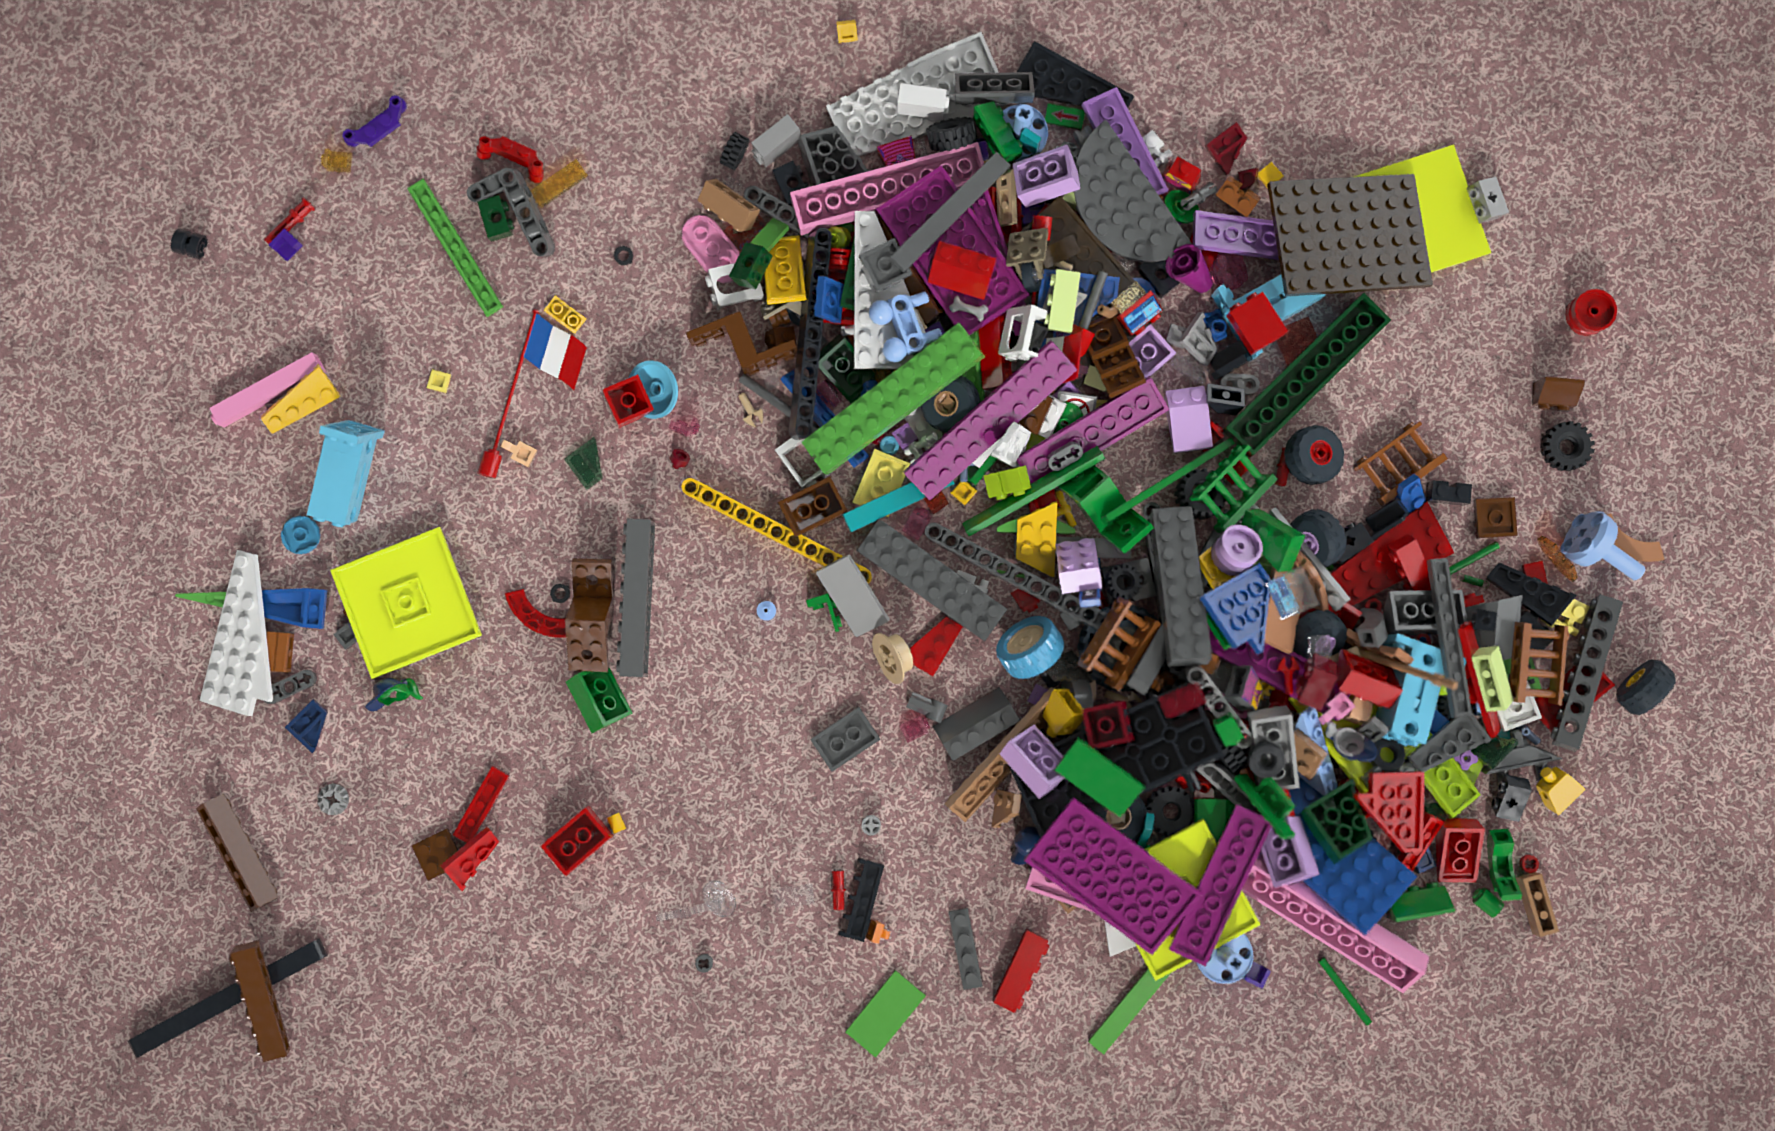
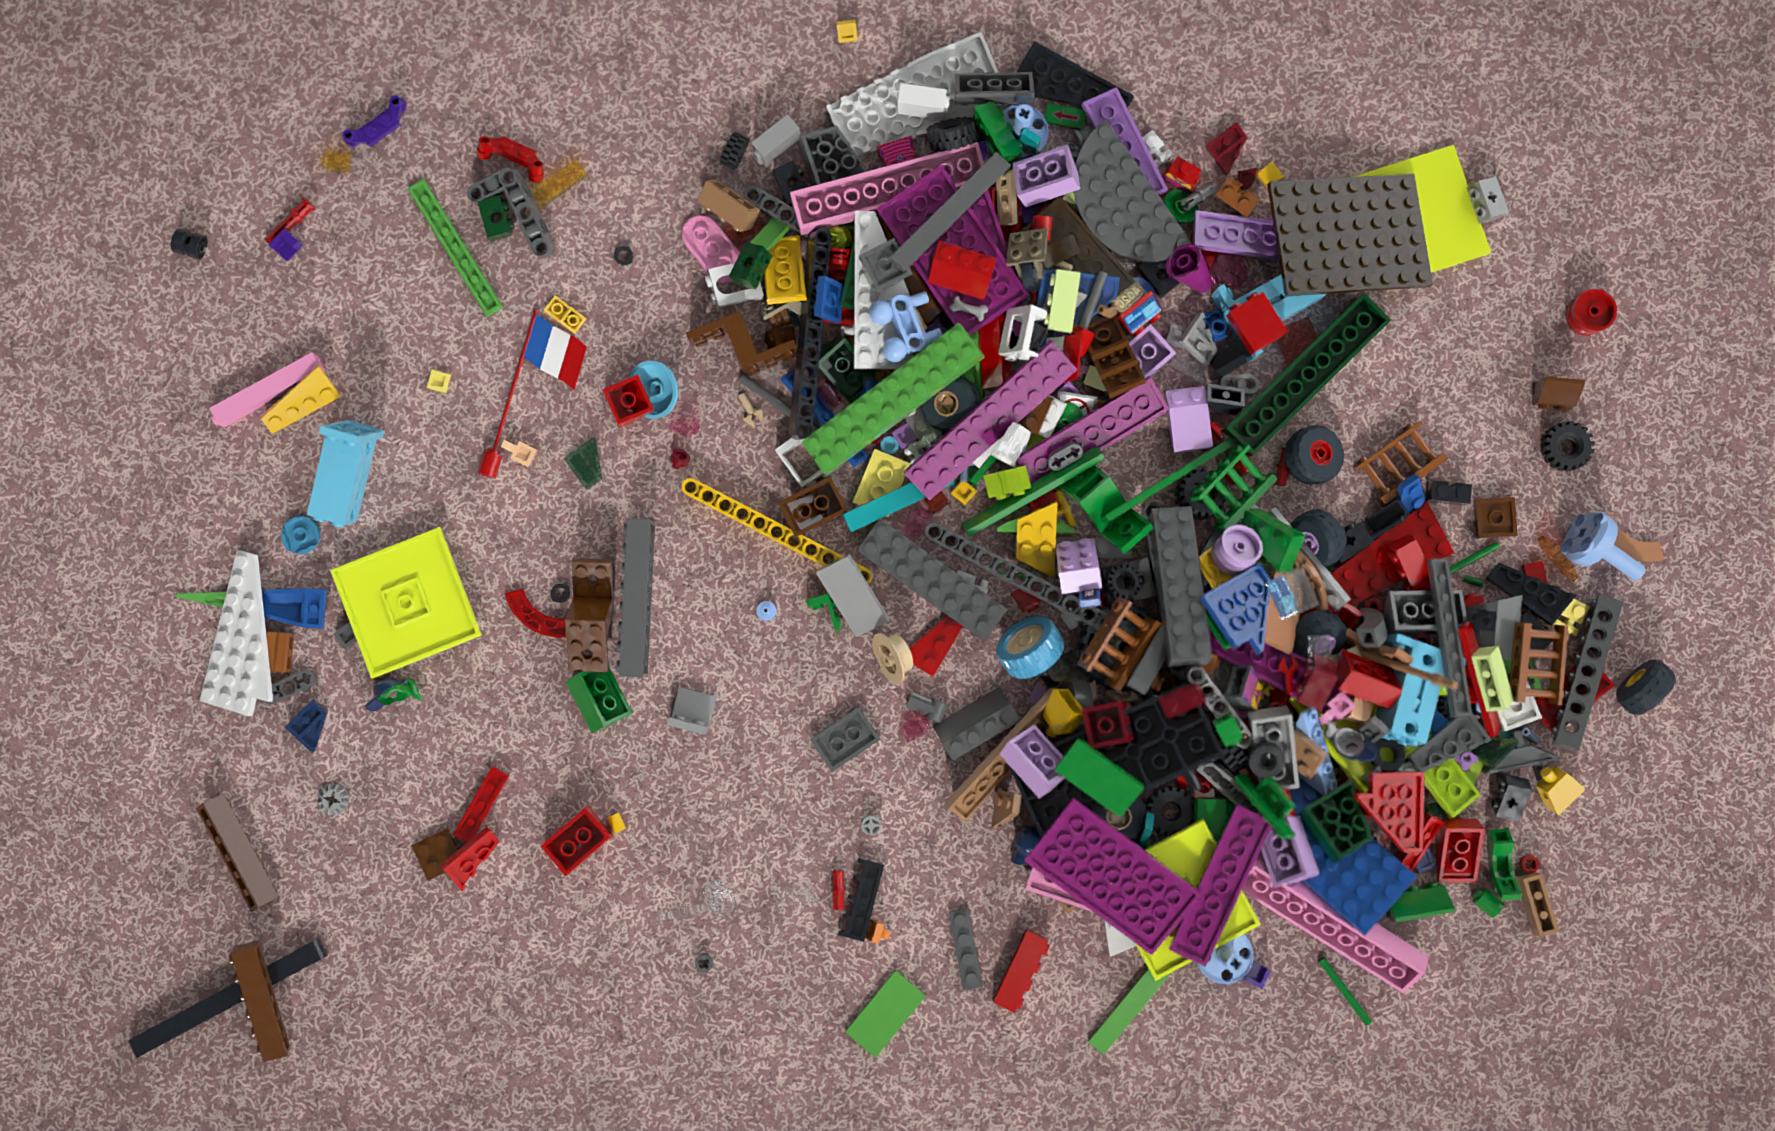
(692, 711): none -> light grey bracket

